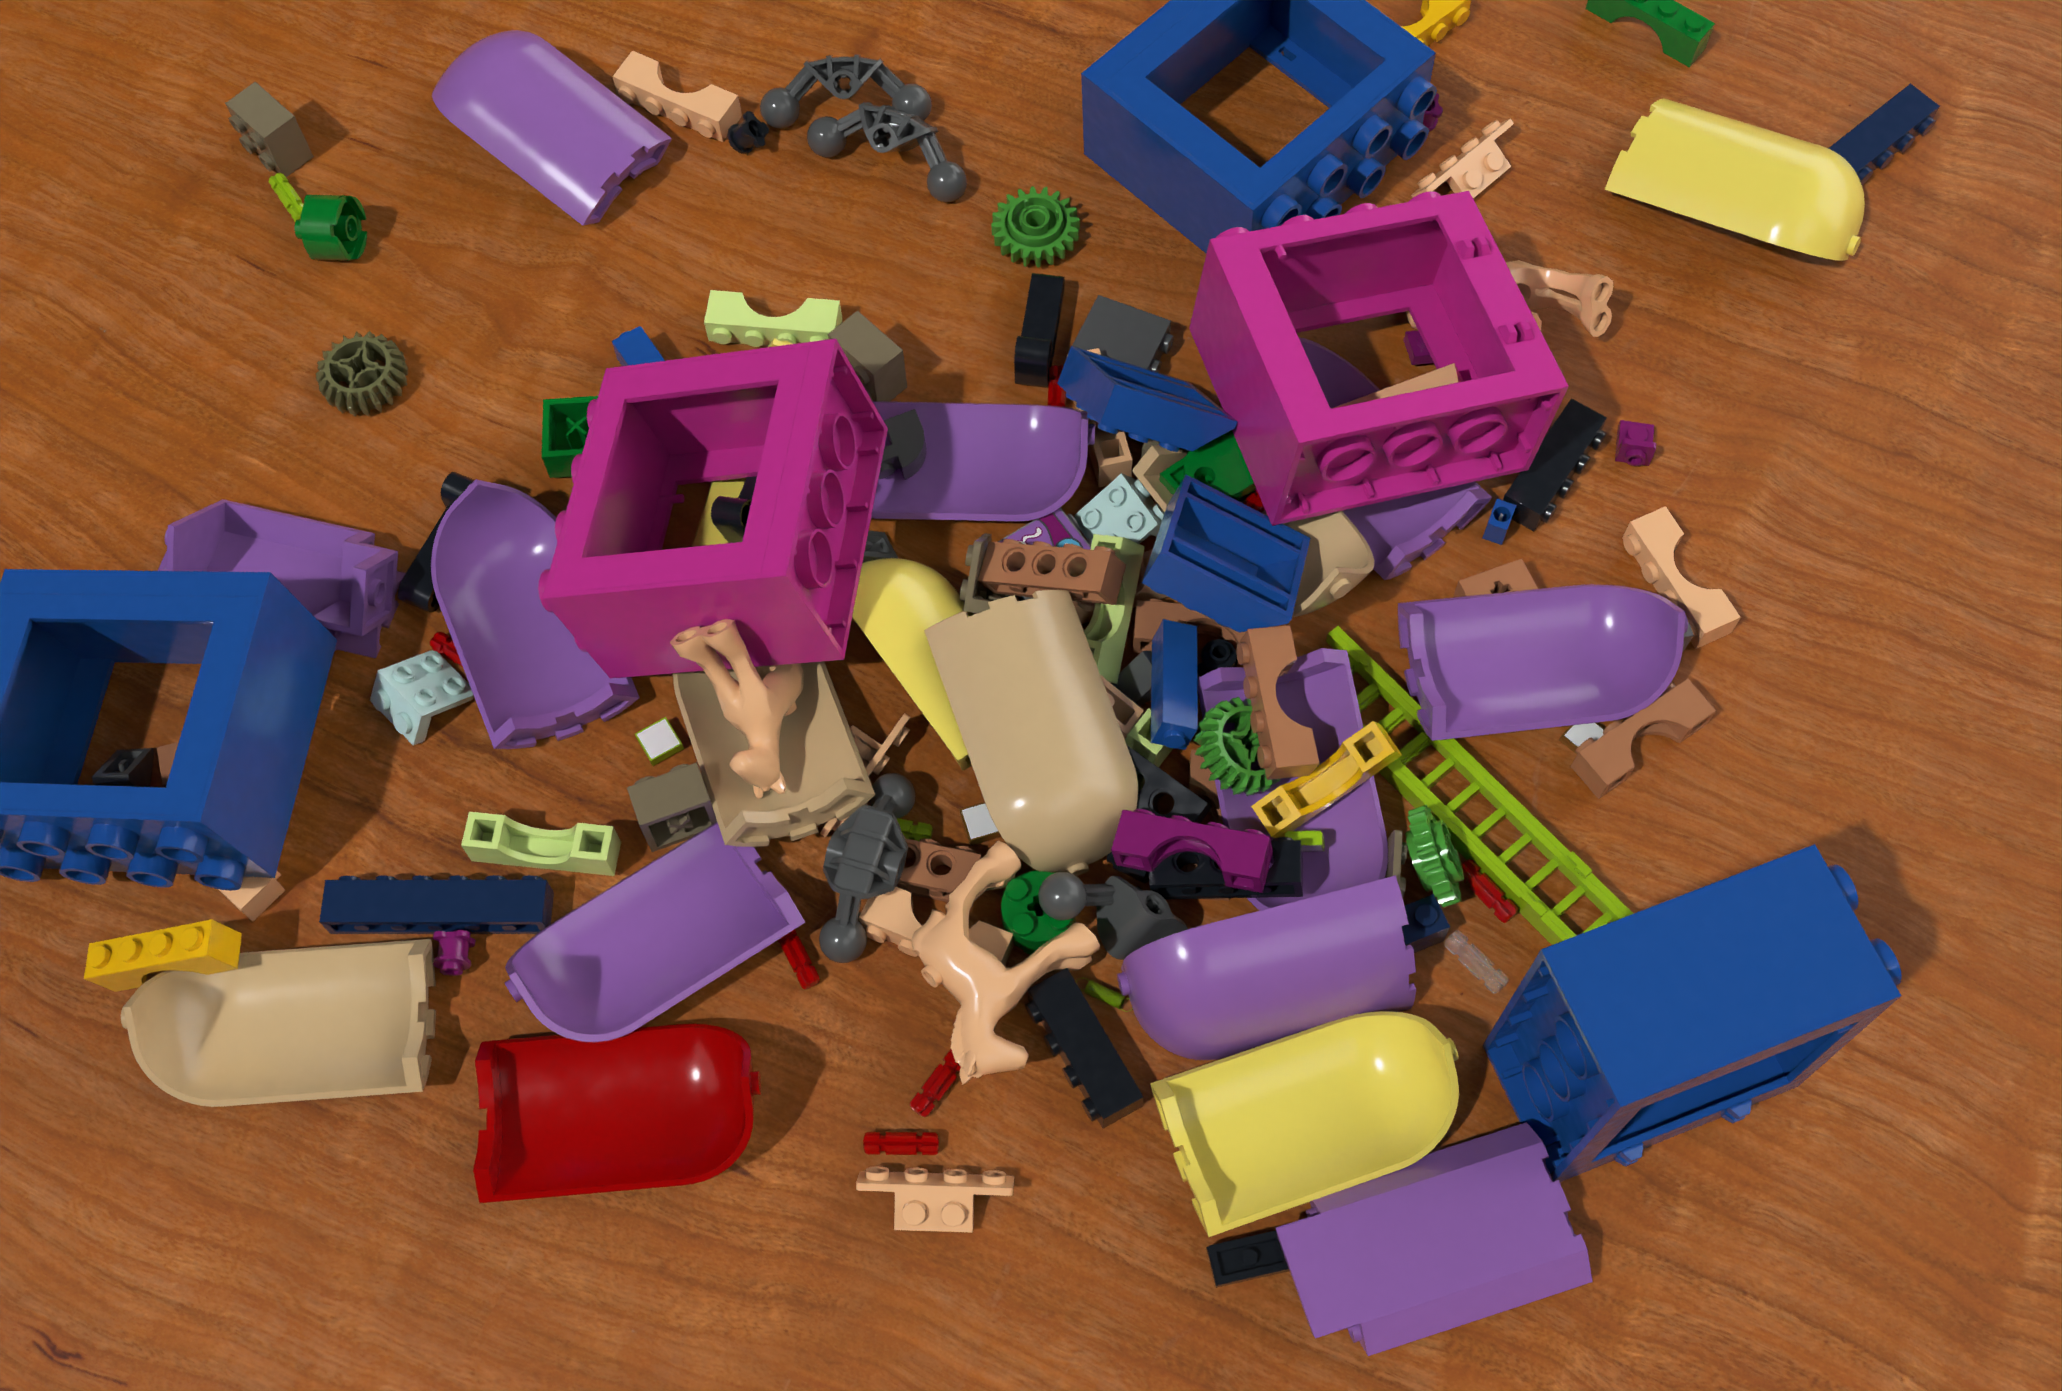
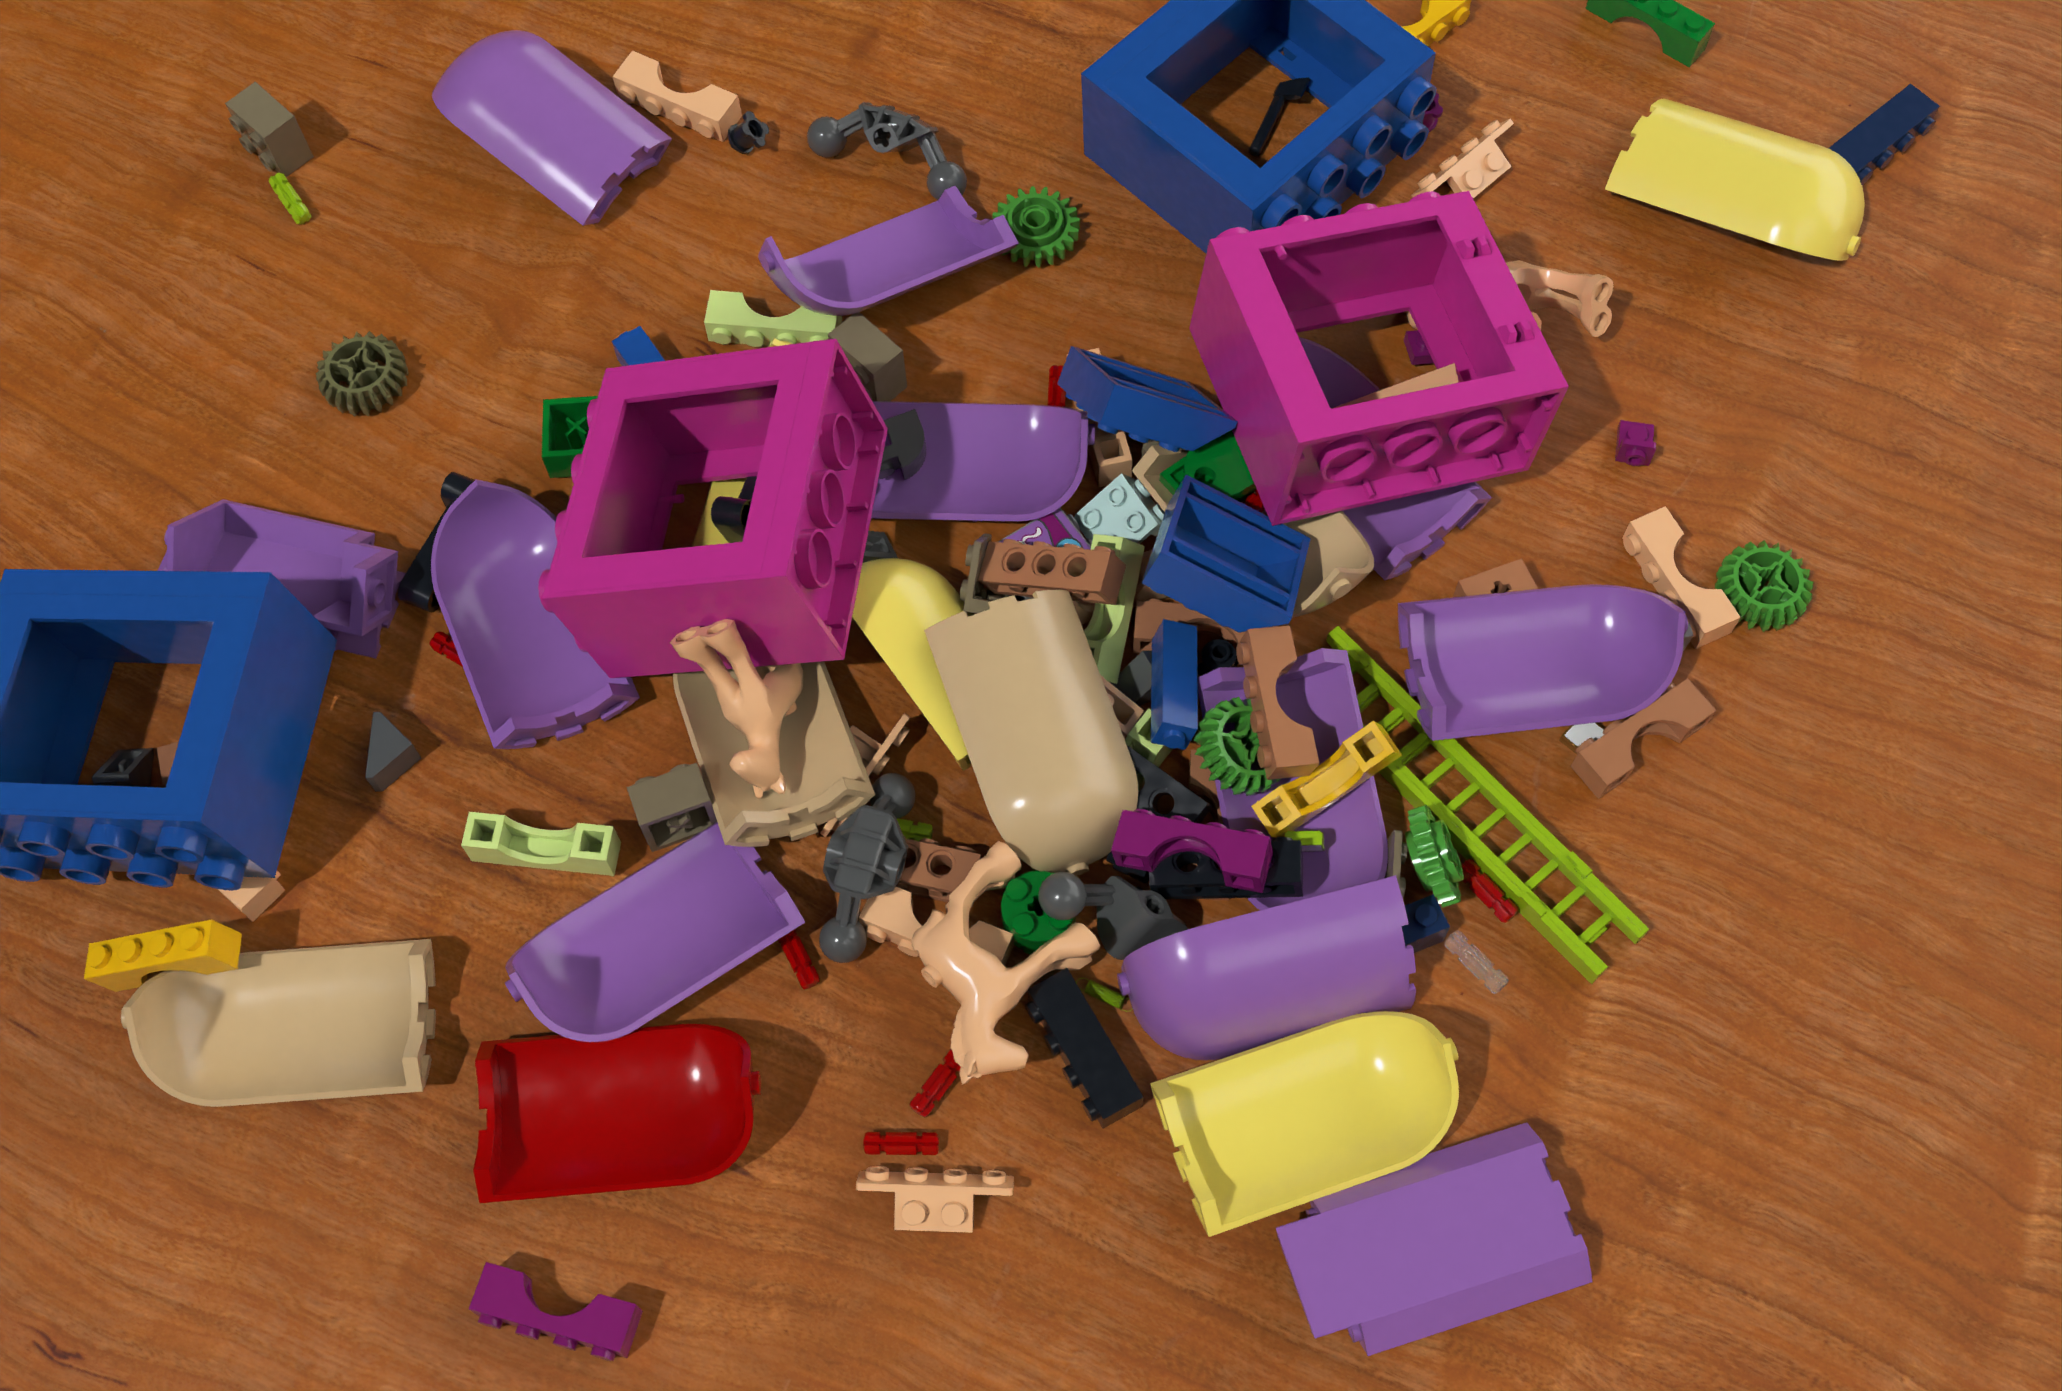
(332, 227): green brick -> none
(388, 753): none -> dark grey slope
(416, 691): light aqua bracket -> none
(436, 905): dark blue brick -> none
(453, 951): magenta brick -> none
(508, 1298): none -> magenta arch
(659, 741): white tile -> none
(781, 105): dark grey piece -> none
(889, 257): none -> medium lavender panel
(978, 824): white tile -> none
(1039, 332): black beam -> none
(1125, 334): dark grey brick -> none
(1246, 1259): black hinge -> none
(1285, 90): none -> black piece
(1499, 521): blue piece -> none
(1557, 459): black brick -> none
(1689, 1011): blue door -> none
(1777, 603): none -> bright green gear

